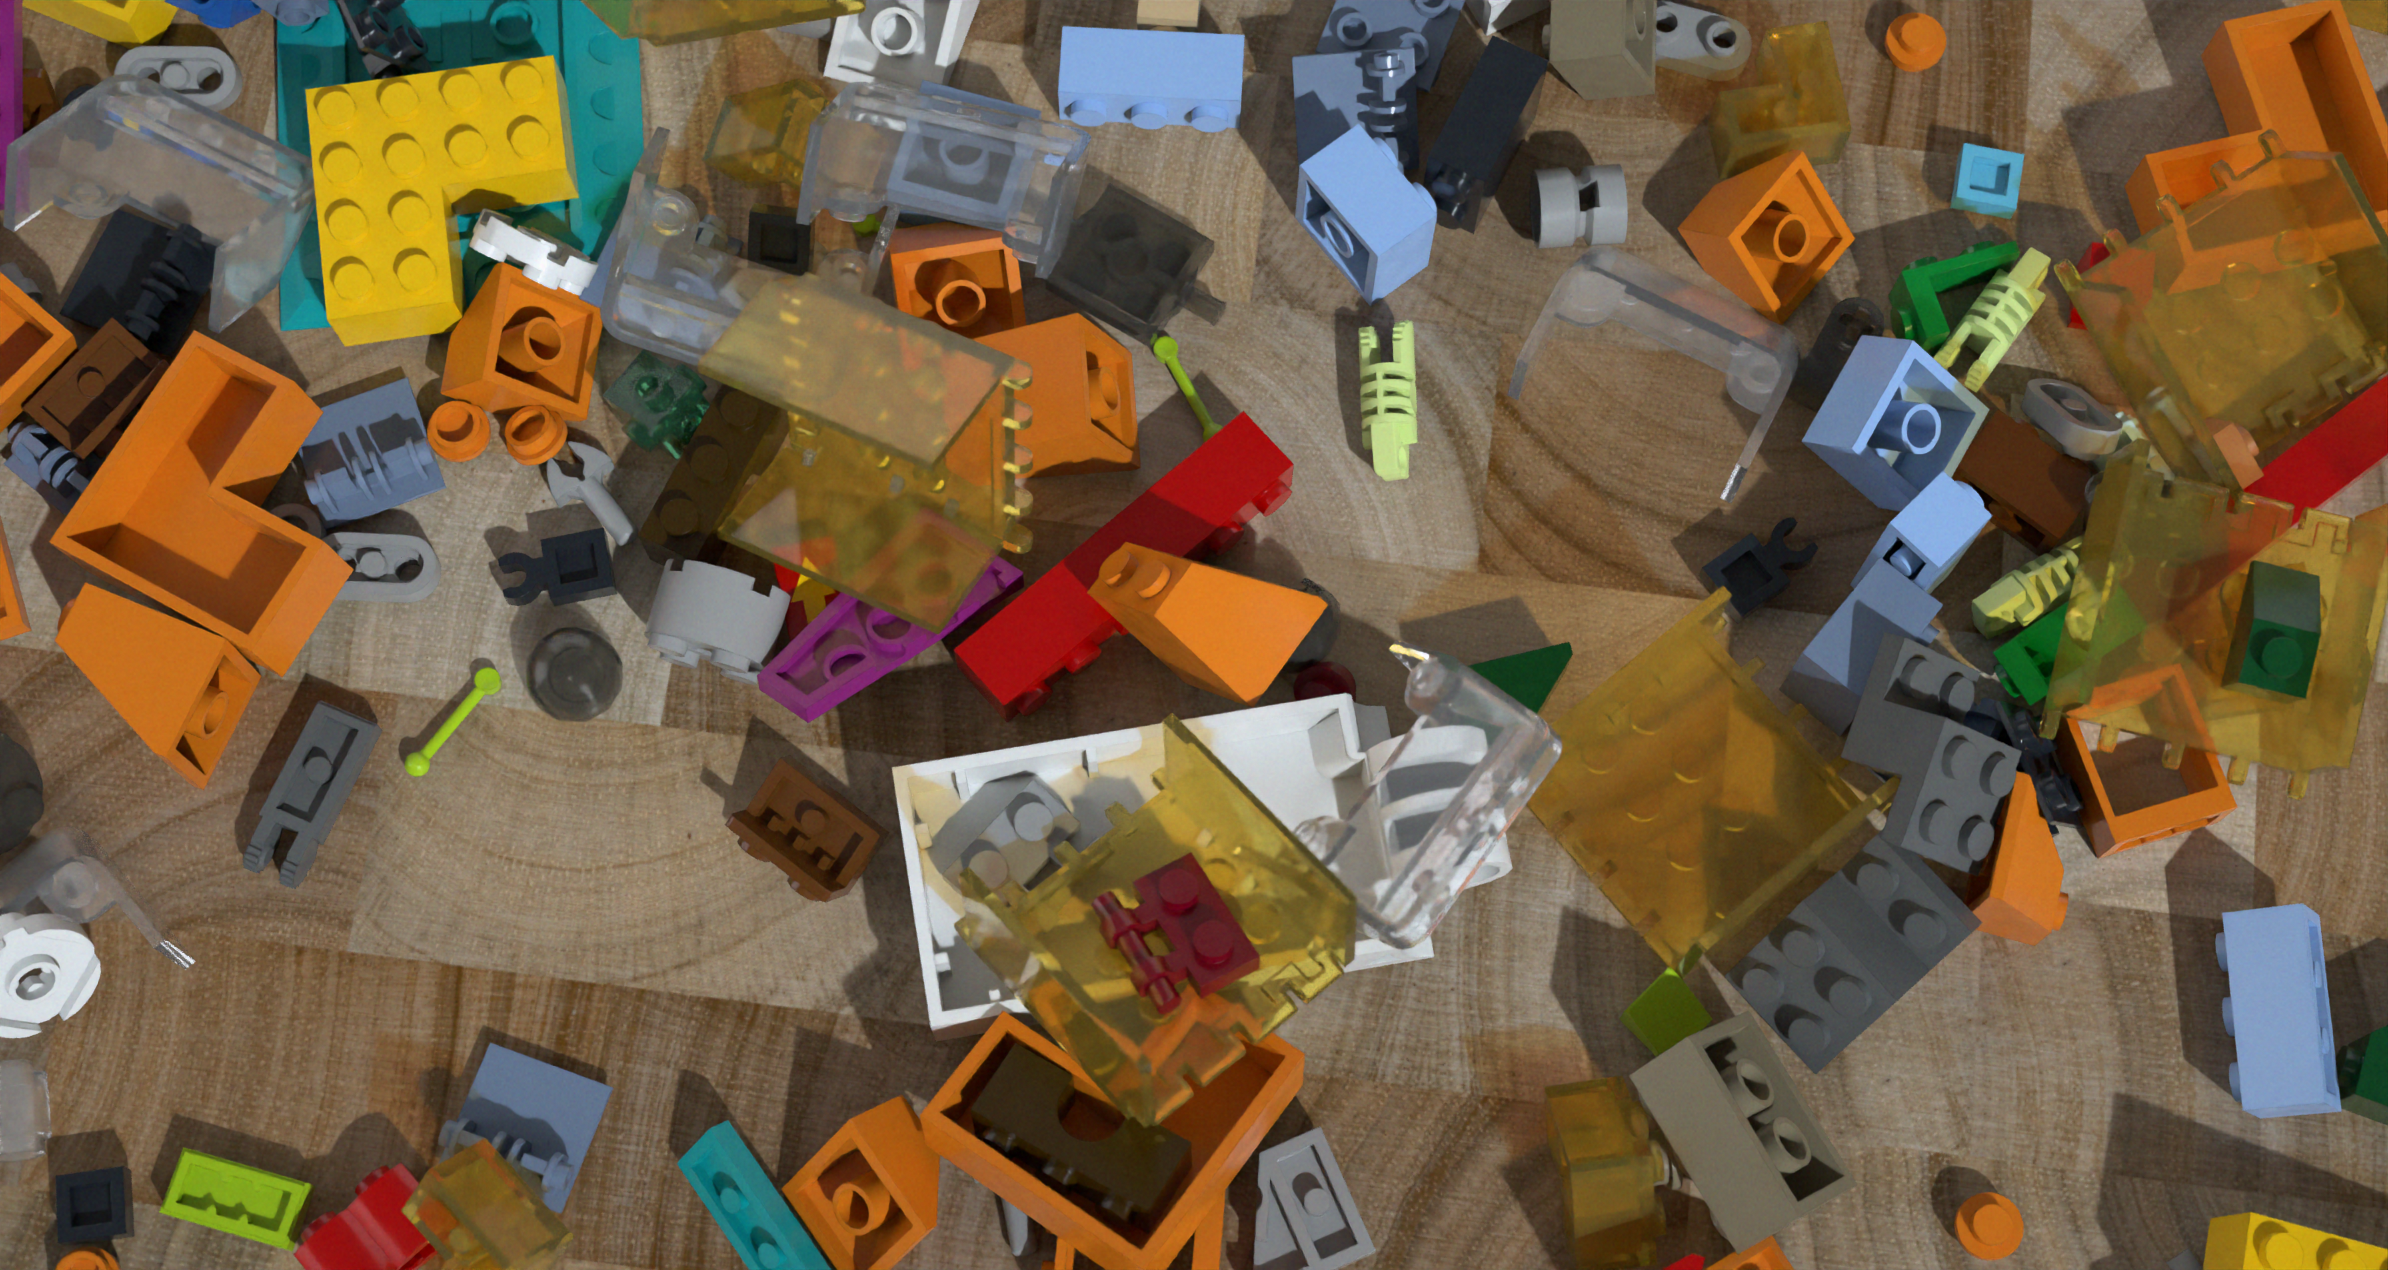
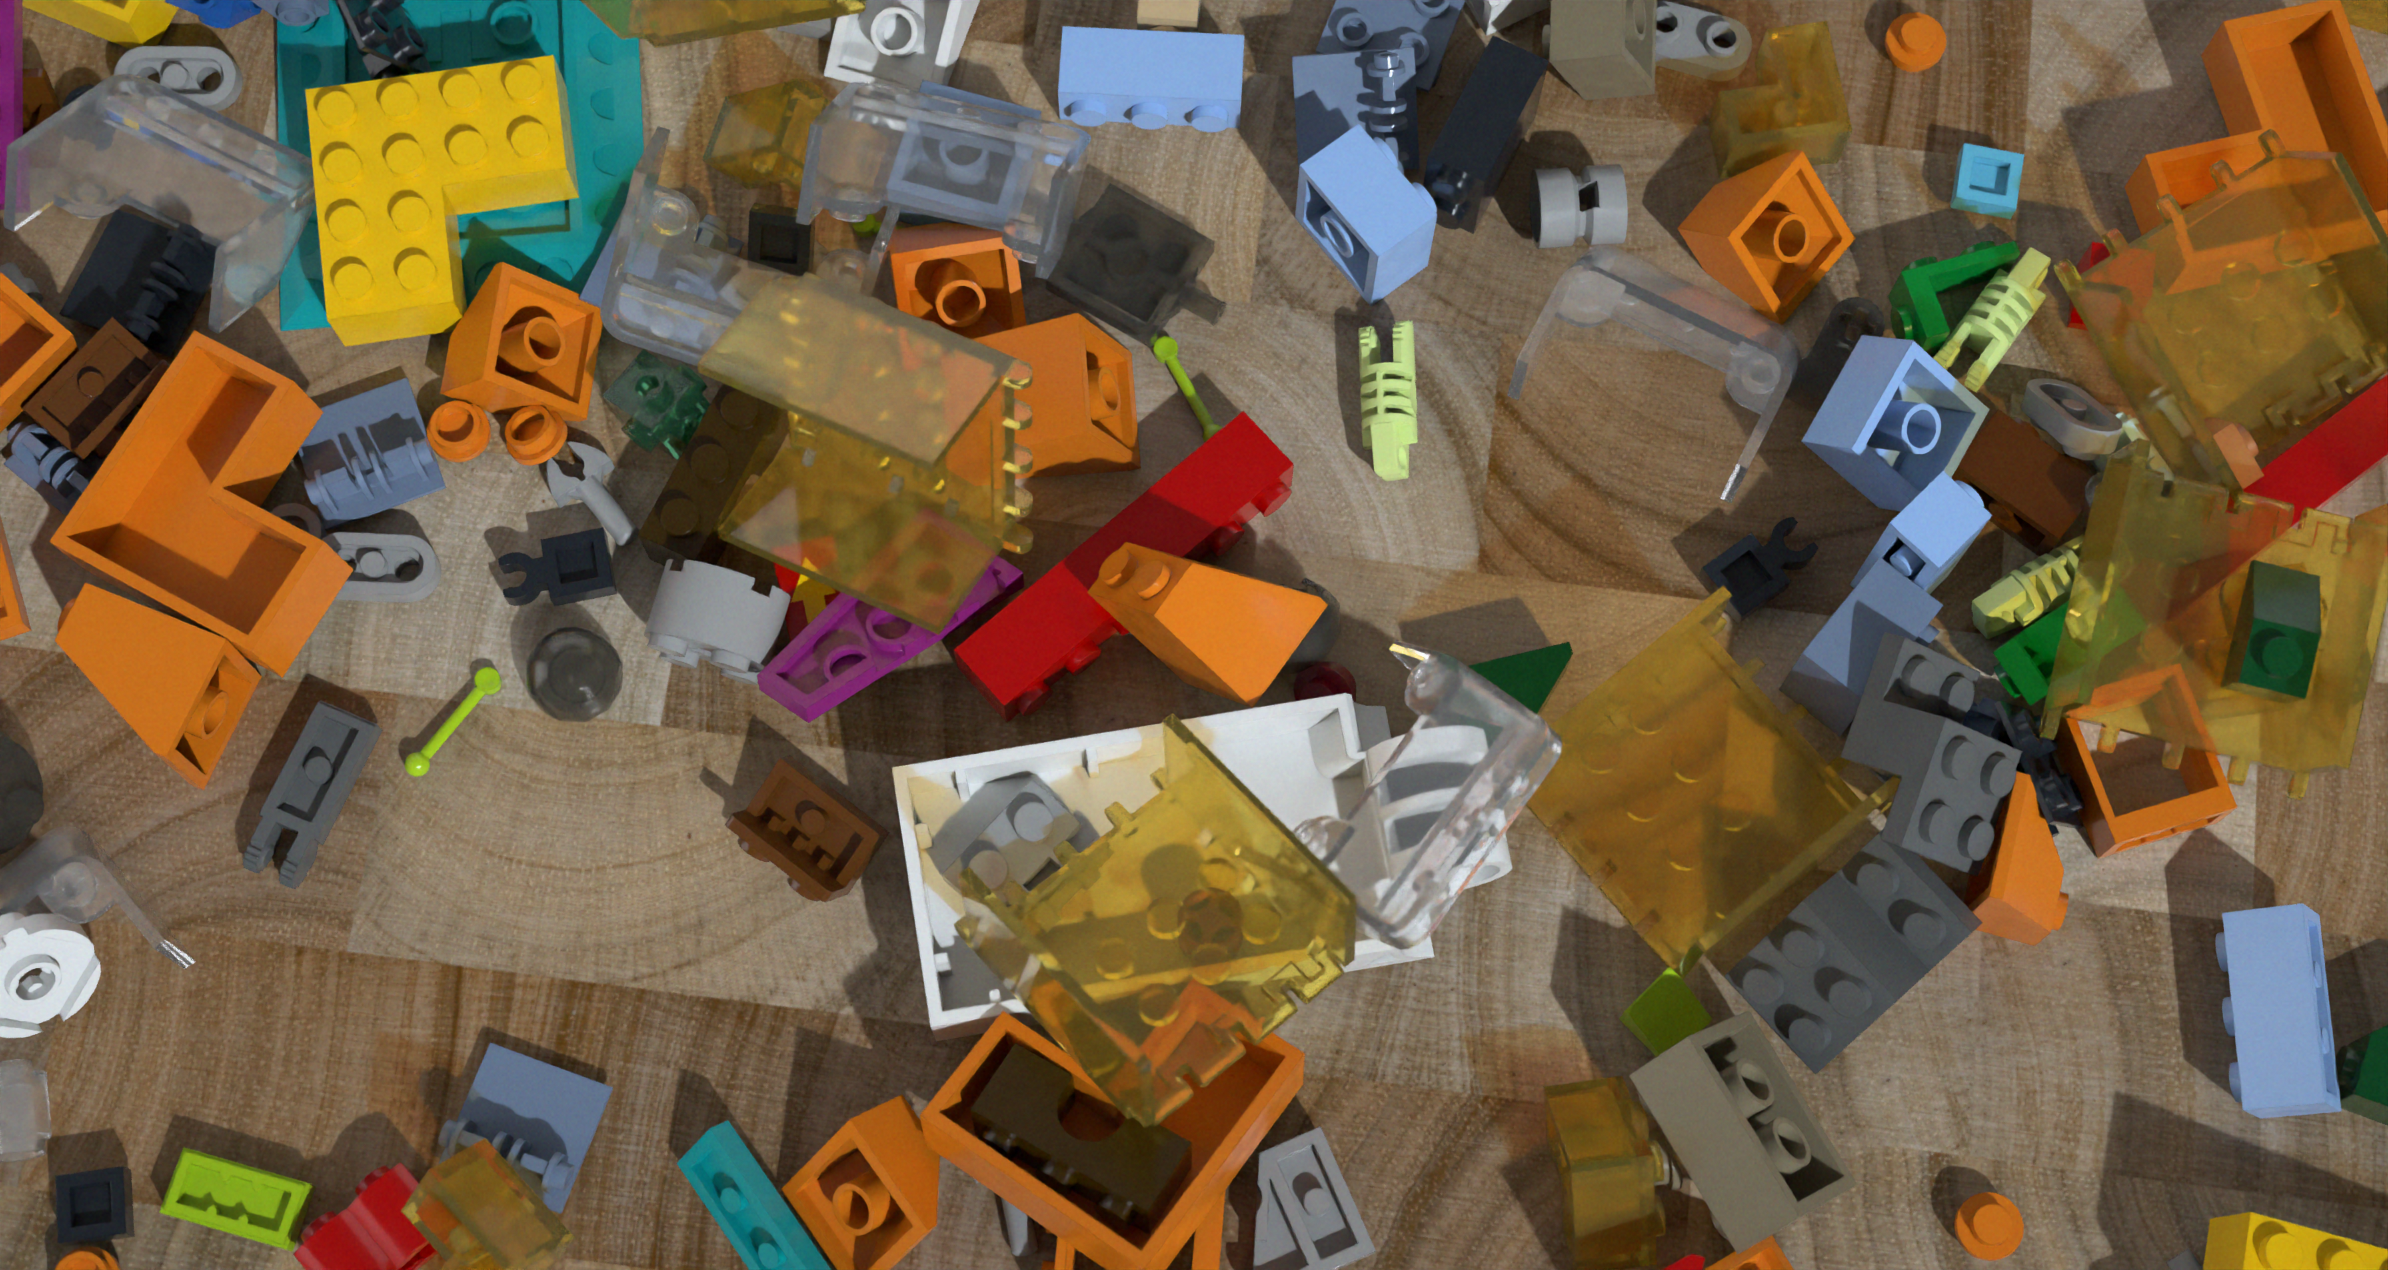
(541, 255): white plate -> none
(1193, 924): dark red plate -> none

